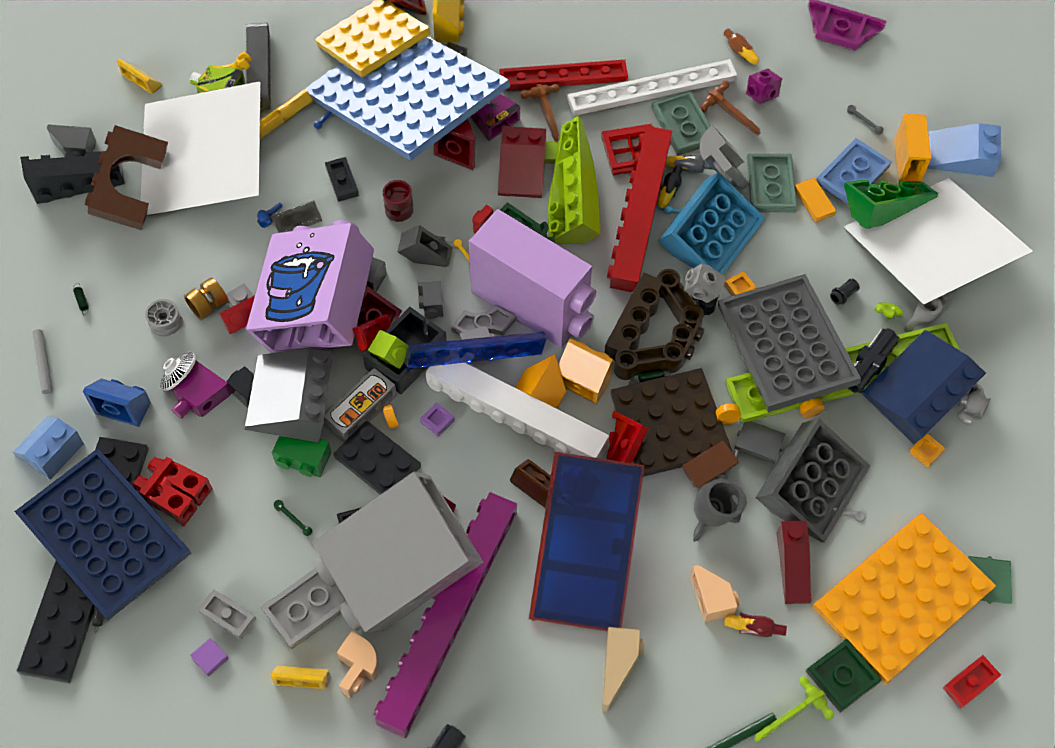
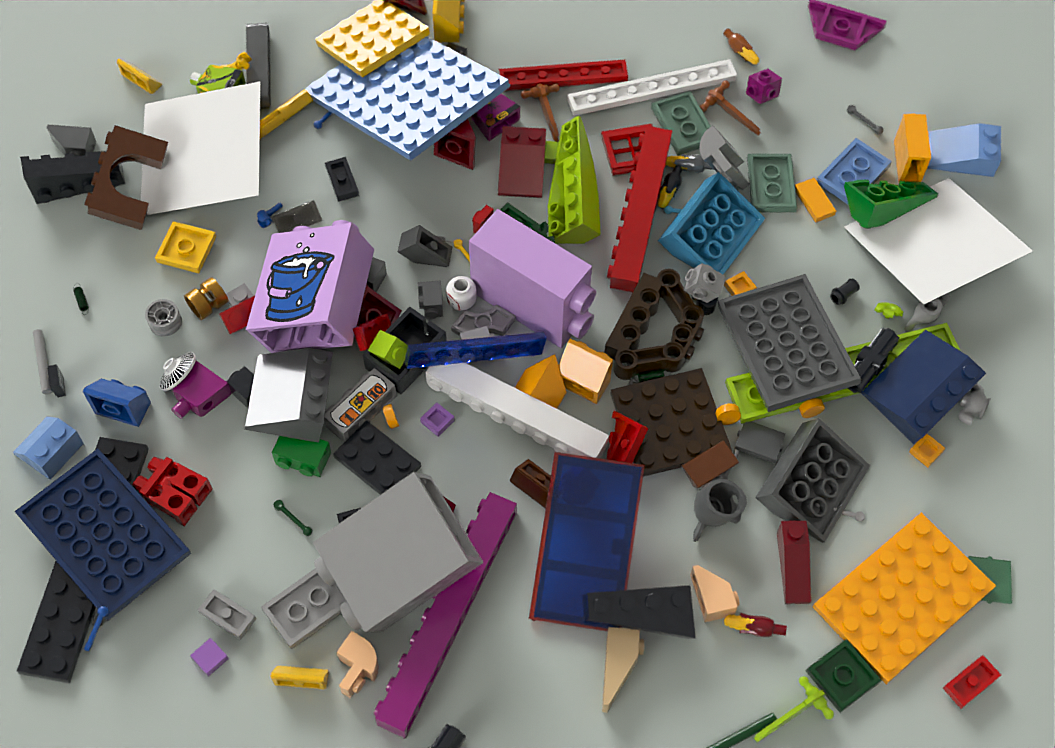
(56, 380): none -> black tile
(102, 611): none -> blue hinge
(185, 247): none -> yellow plate
(398, 200): dark red wheel -> none
(461, 293): none -> white head
(649, 609): none -> black wedge

